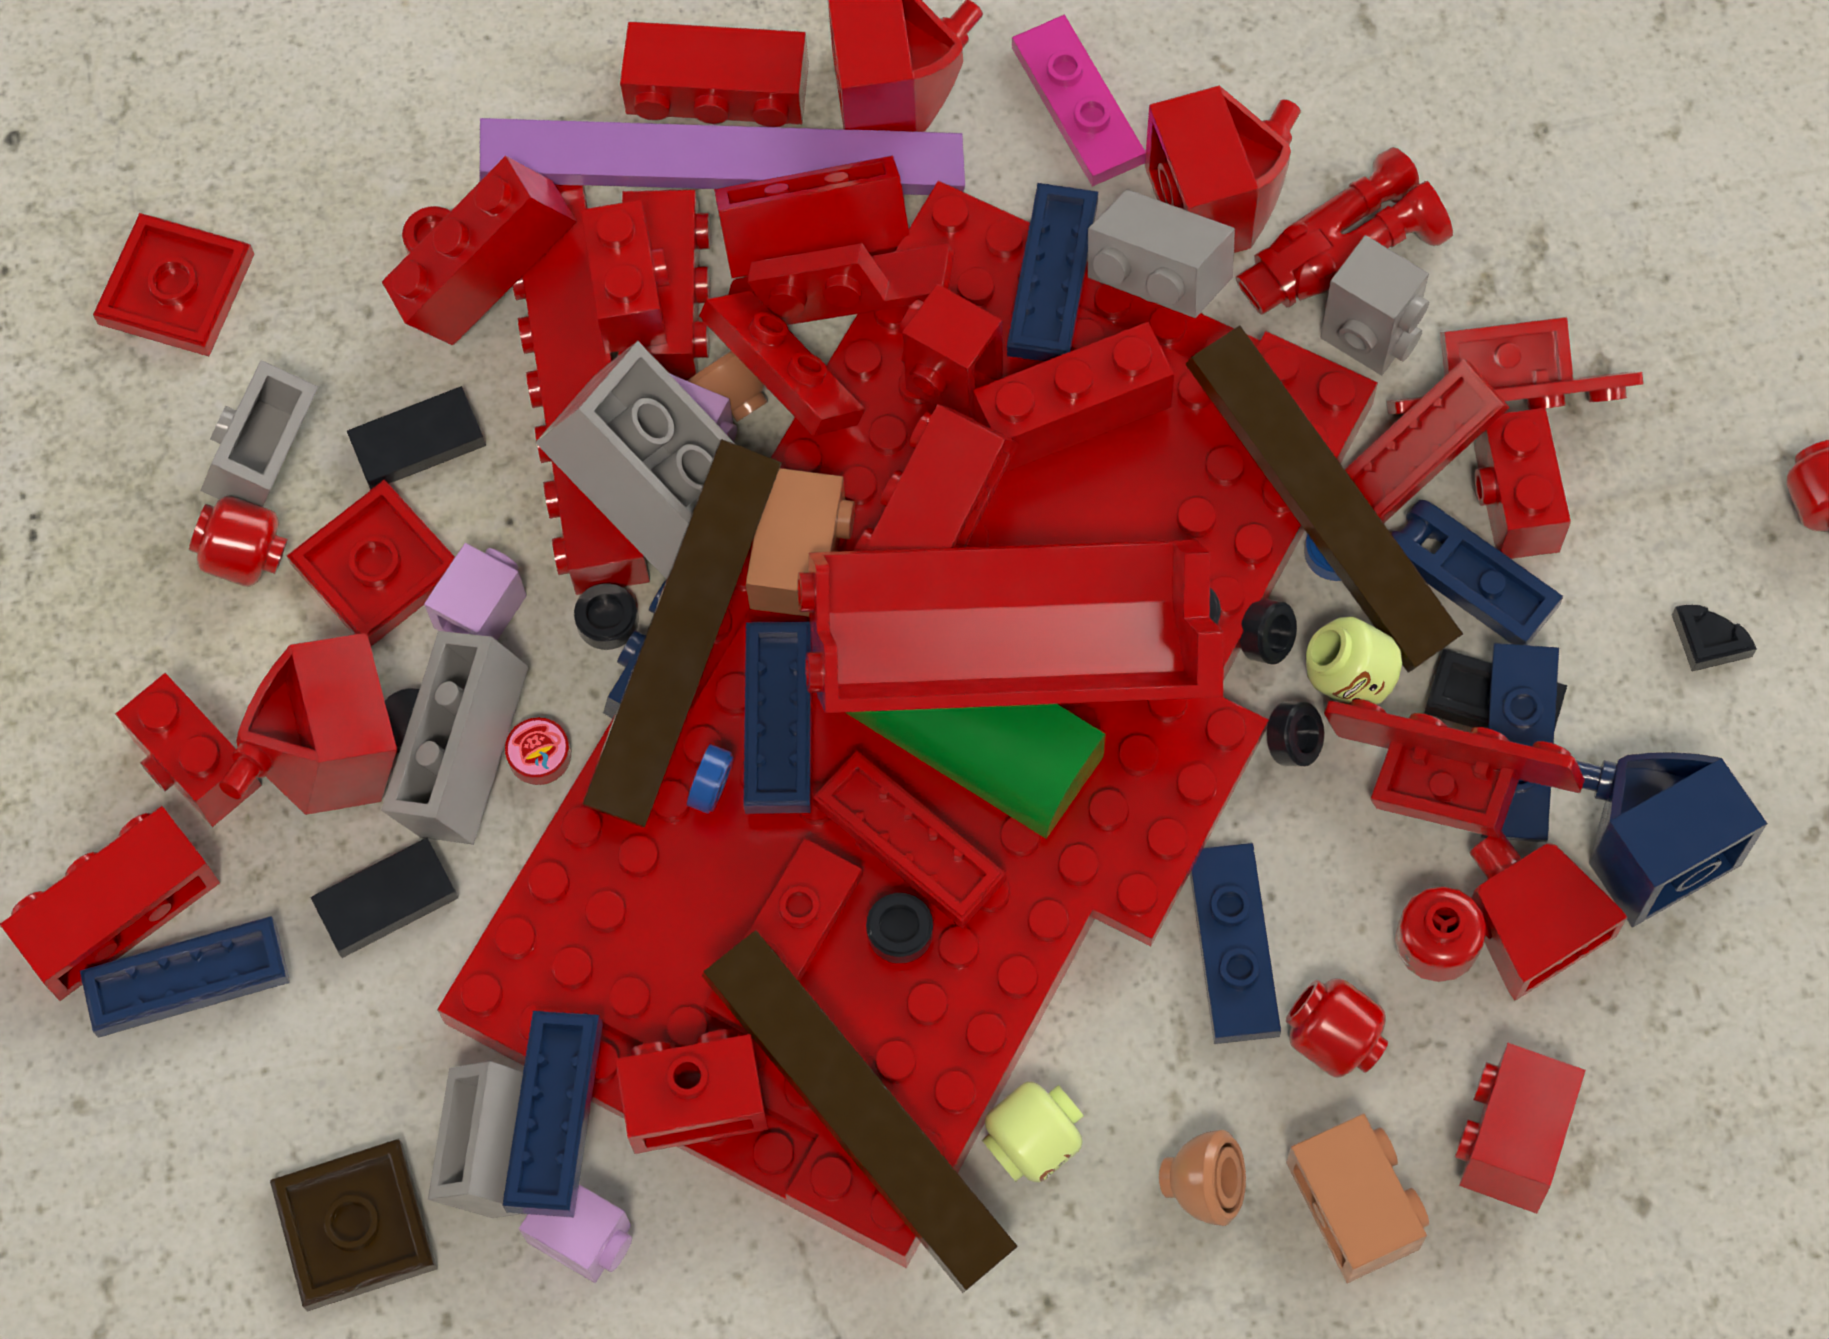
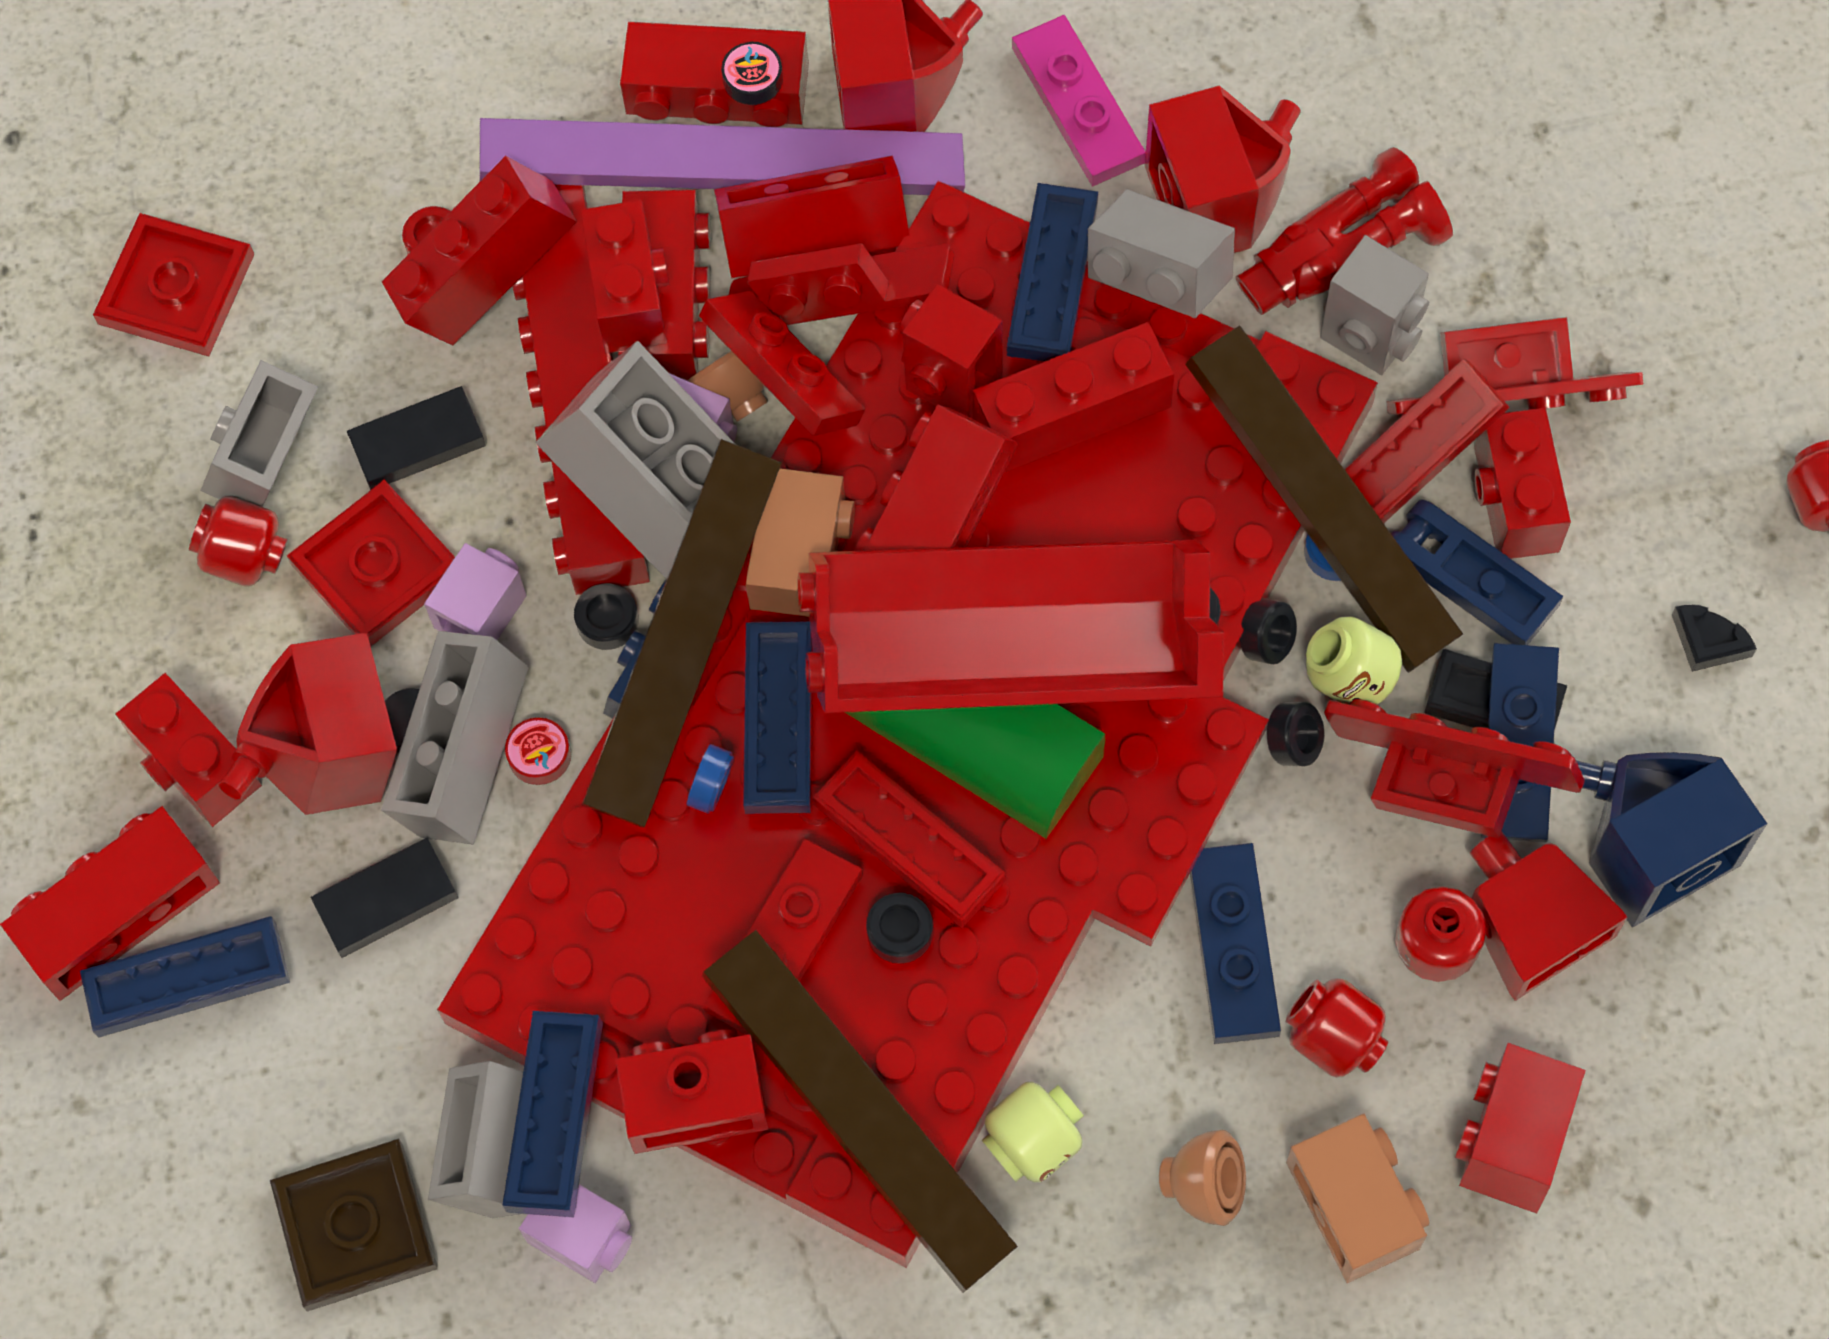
(752, 73): none -> tile

